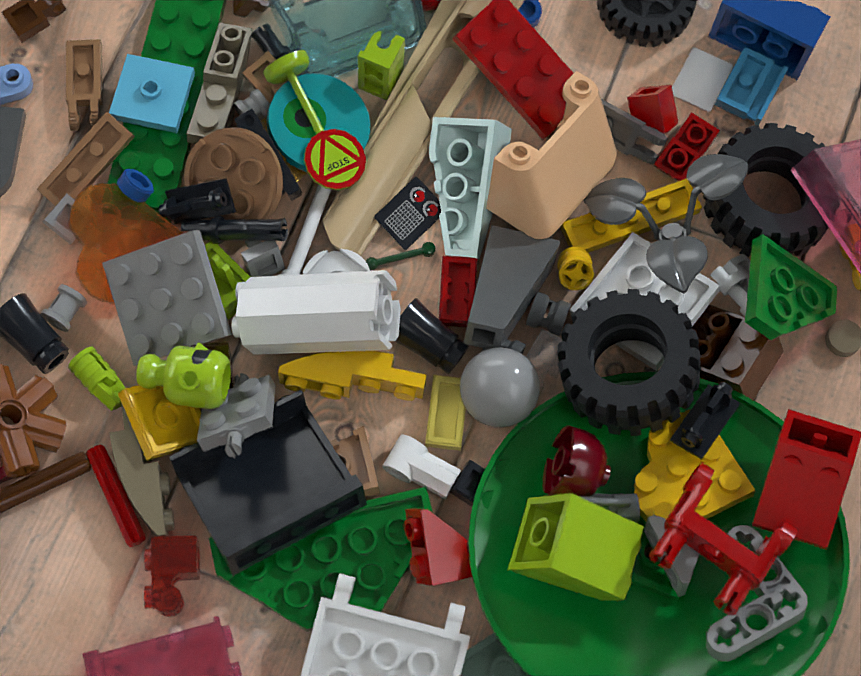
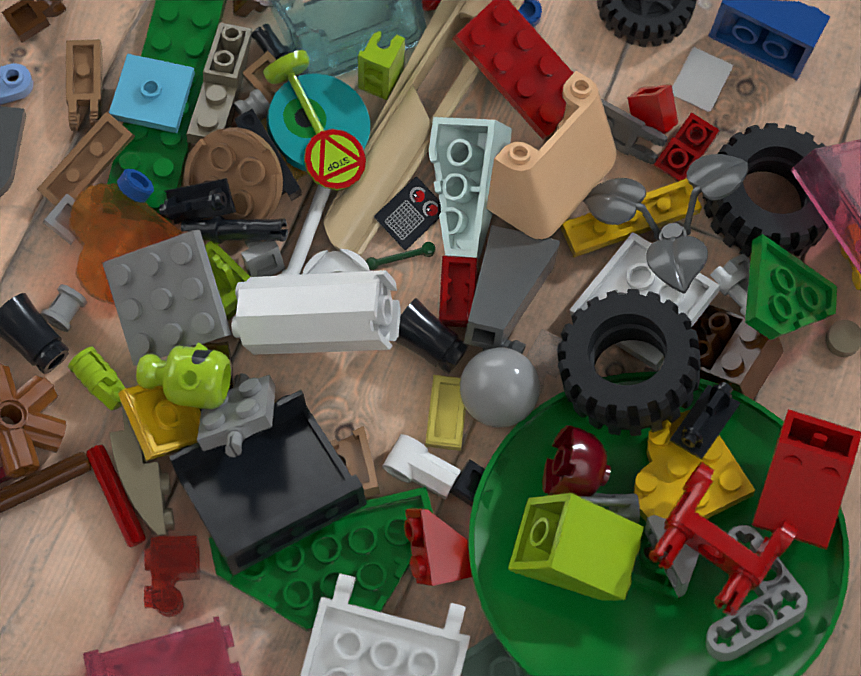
(337, 371): yellow slope -> none
(556, 315): dark grey wheel -> none
(578, 276): yellow wheel -> none
(751, 86): dark azure plate -> none

